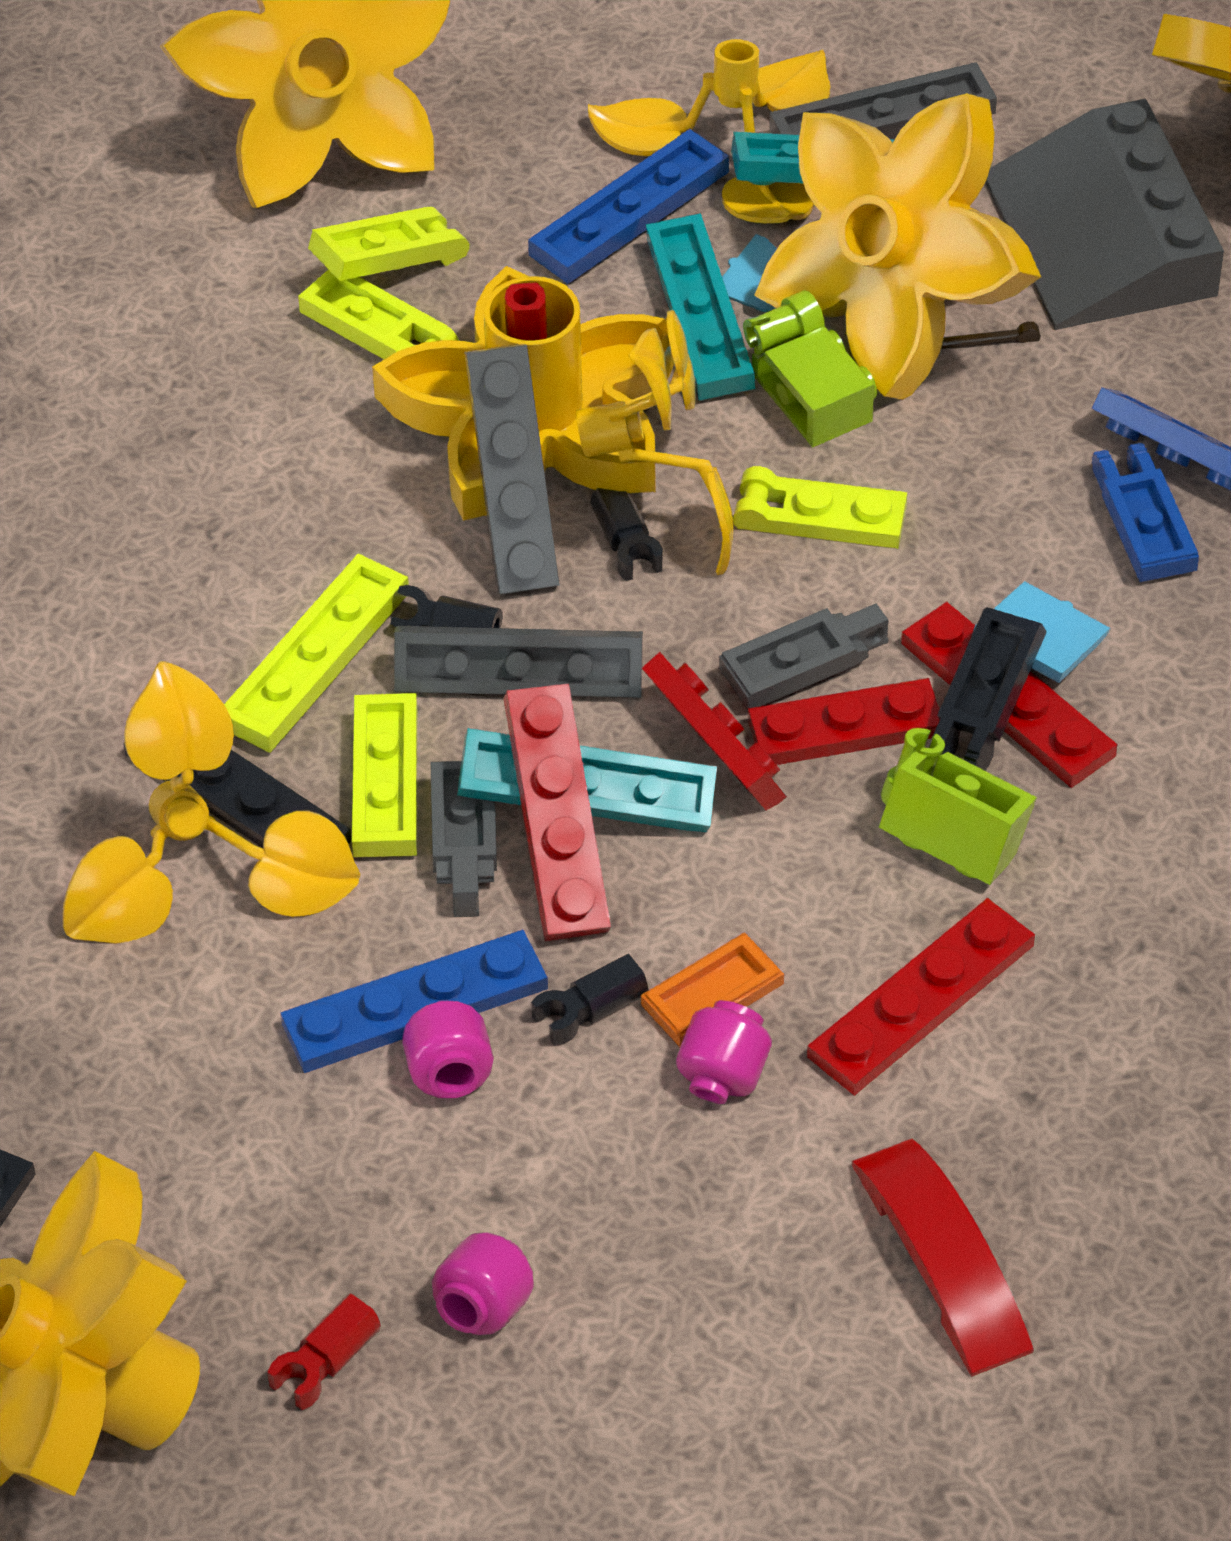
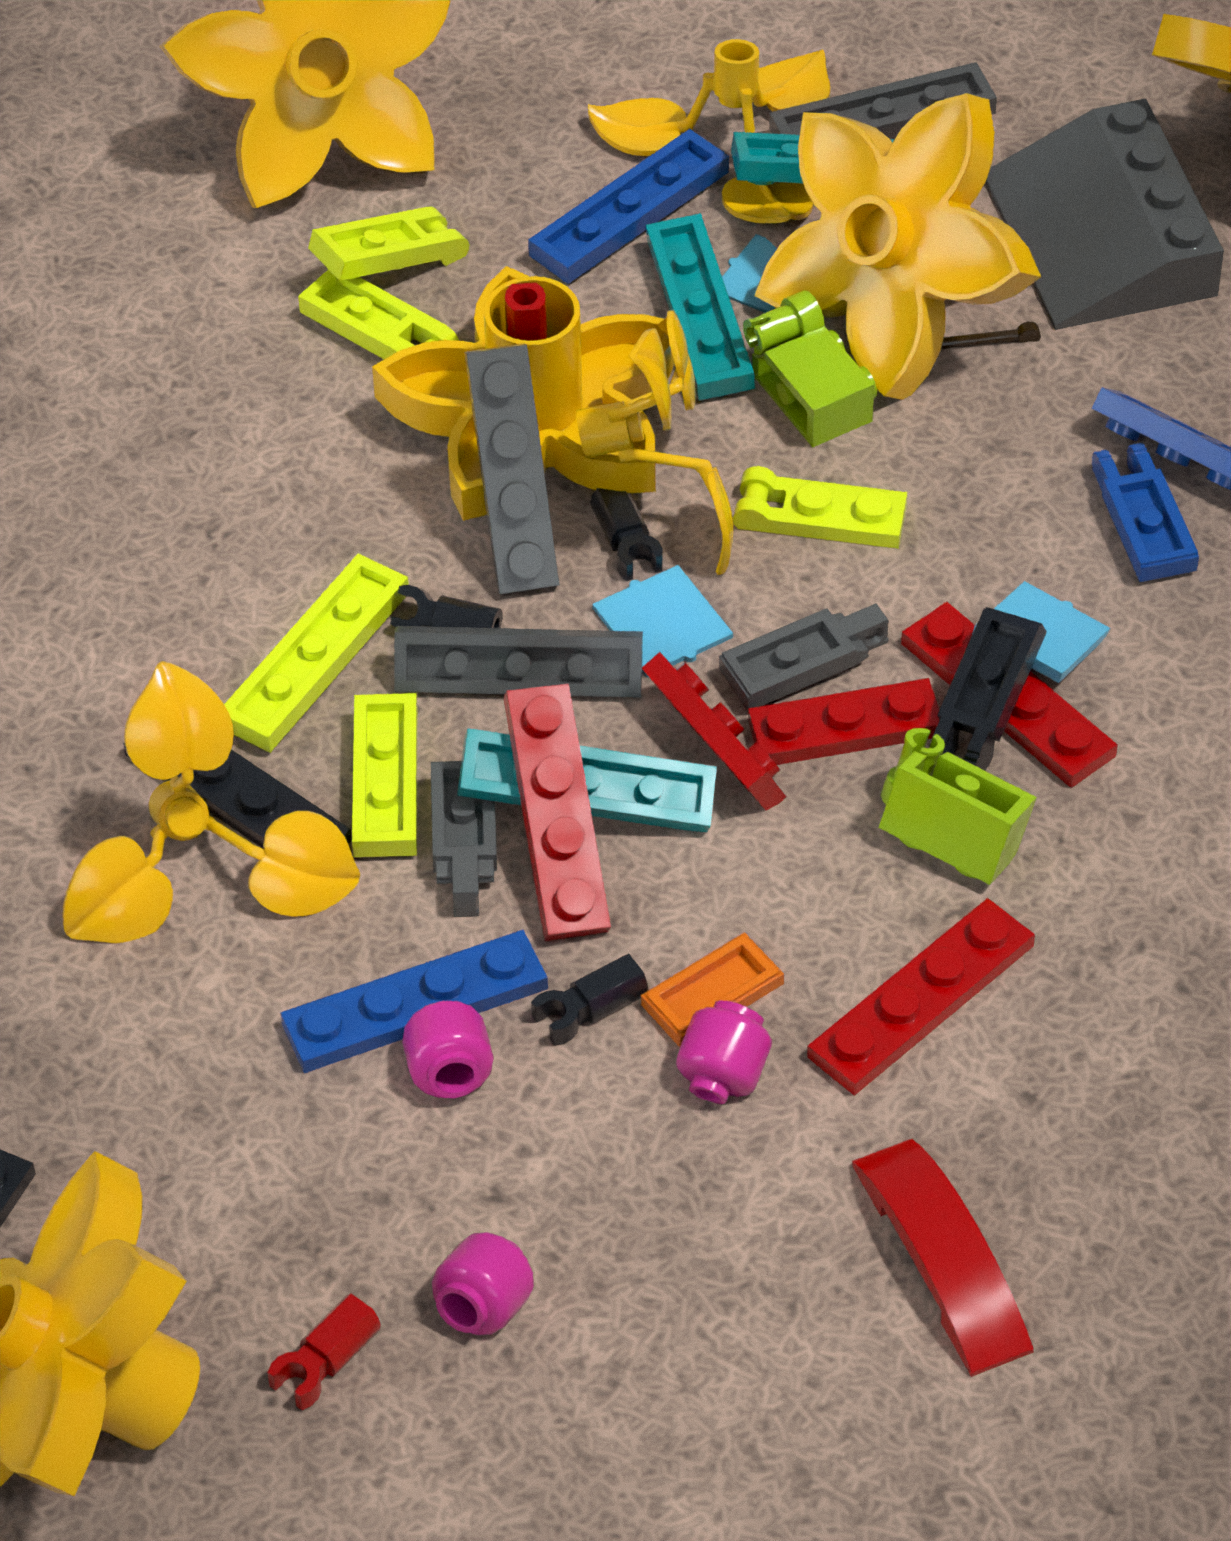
(669, 613): none -> medium azure piece

